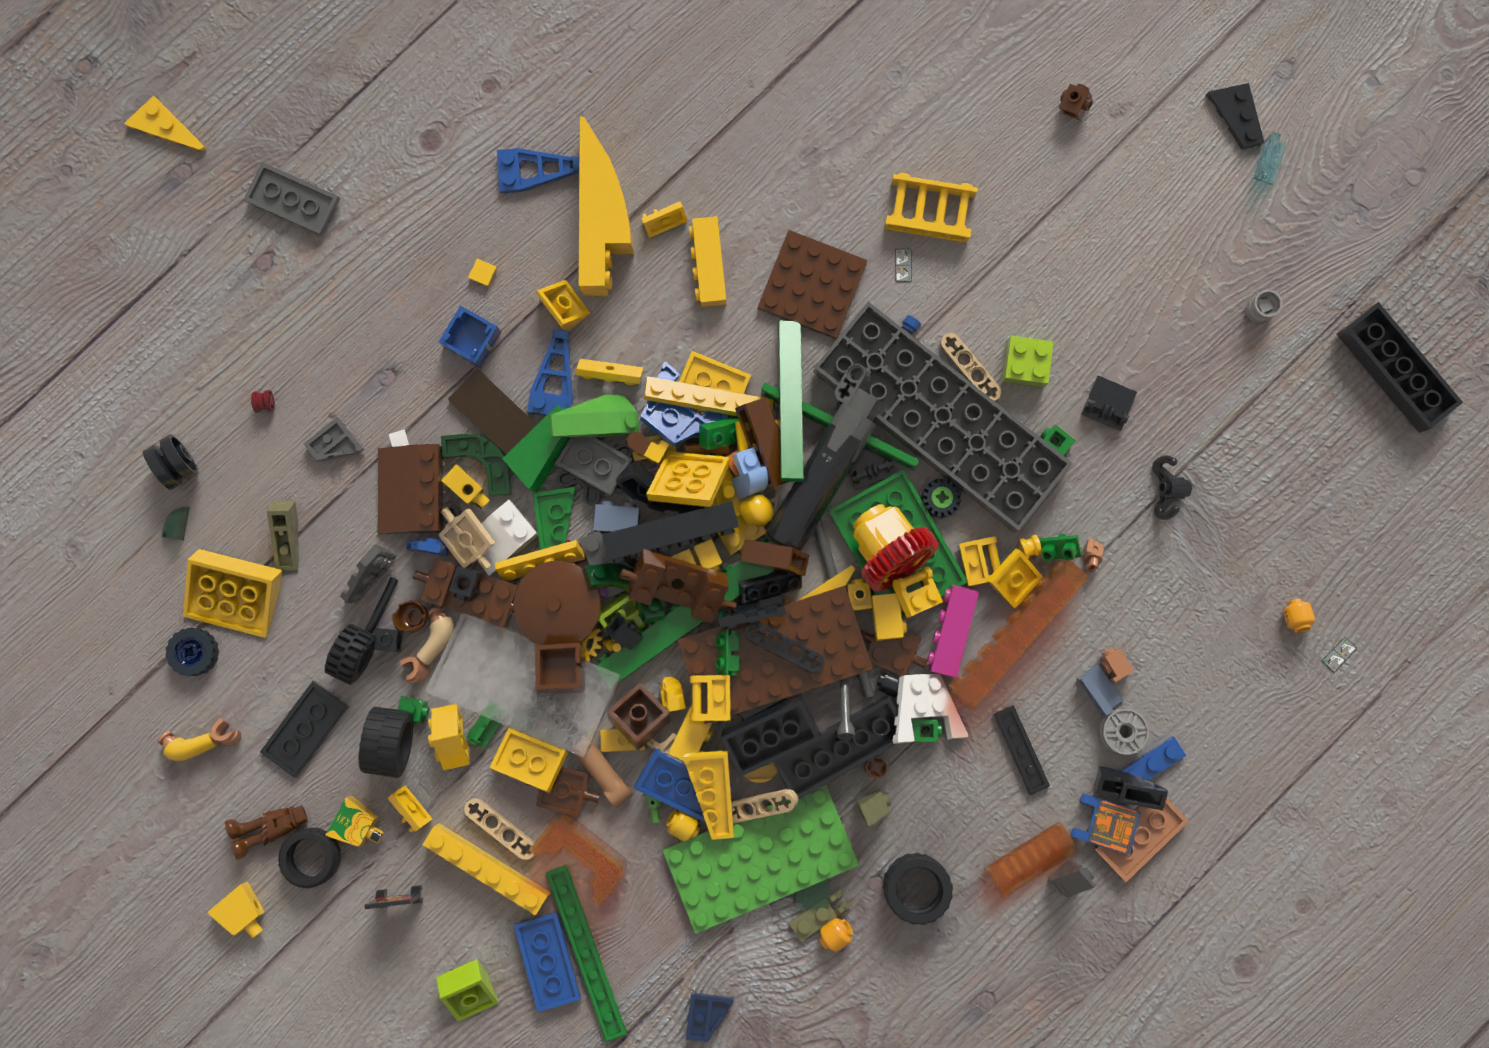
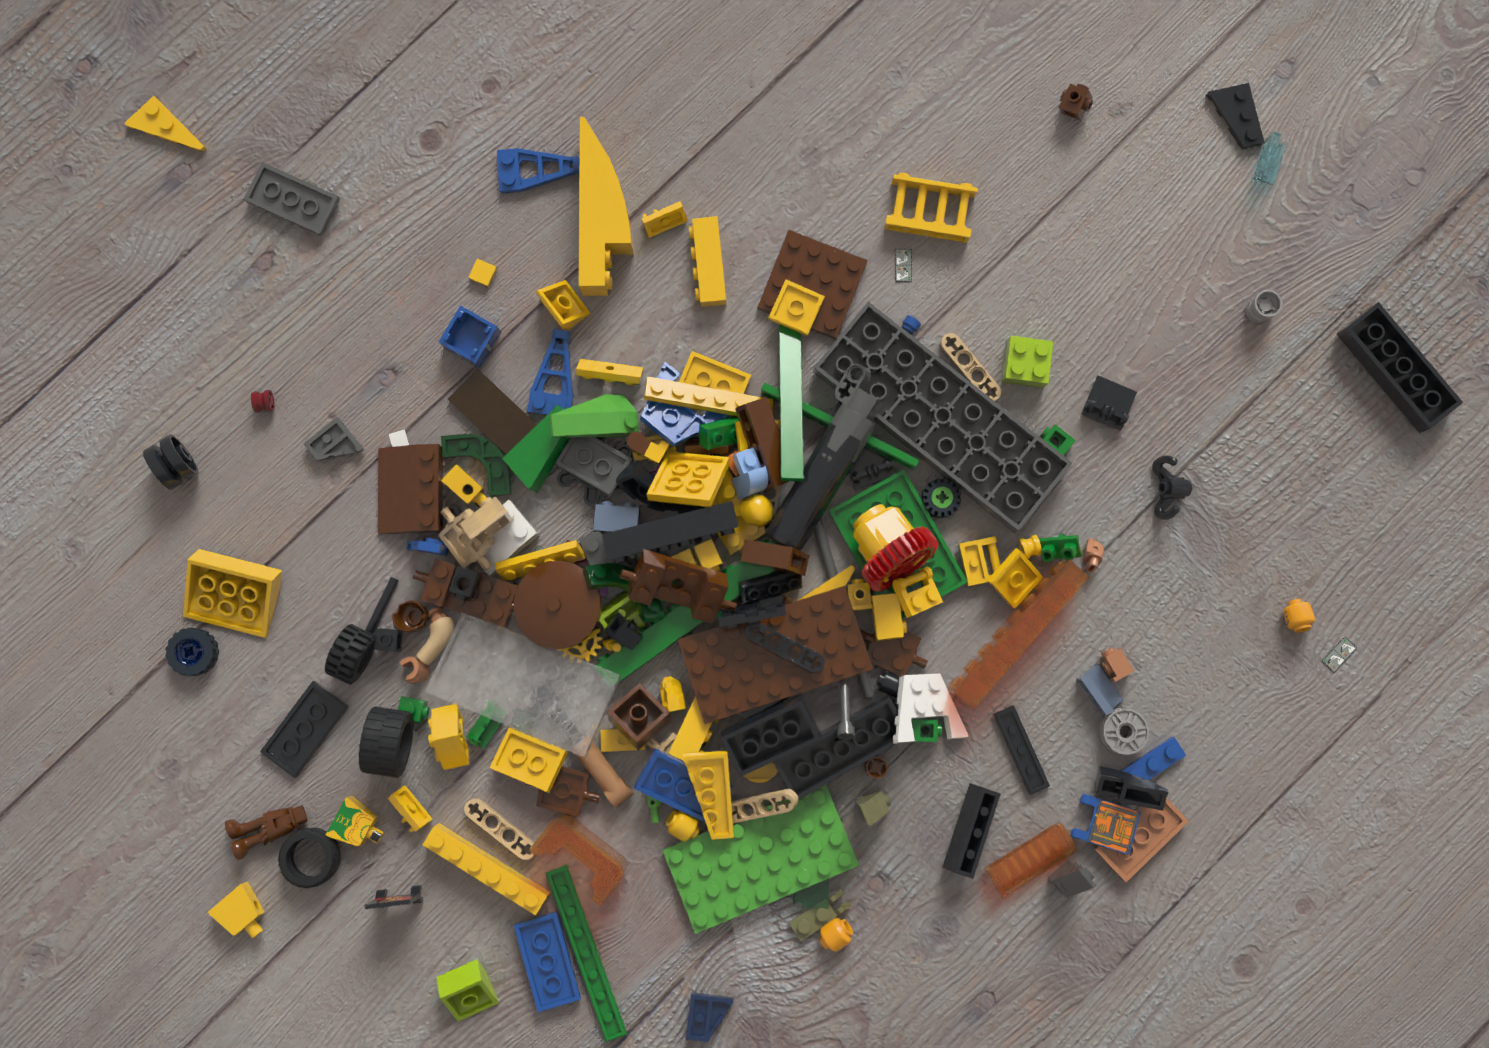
(176, 523): clear green brick -> none
(181, 750): piece -> none
(284, 534): olive slope -> none
(369, 567): dark grey plate -> none
(486, 521): none -> tan slope
(553, 515): green wing -> none
(559, 668): reddish brown piece -> none
(717, 698): yellow plate -> none
(726, 663): green hinge -> none
(796, 307): none -> yellow tile
(932, 911): black tyre -> none
(953, 630): dark pink brick -> none
(971, 831): none -> black brick

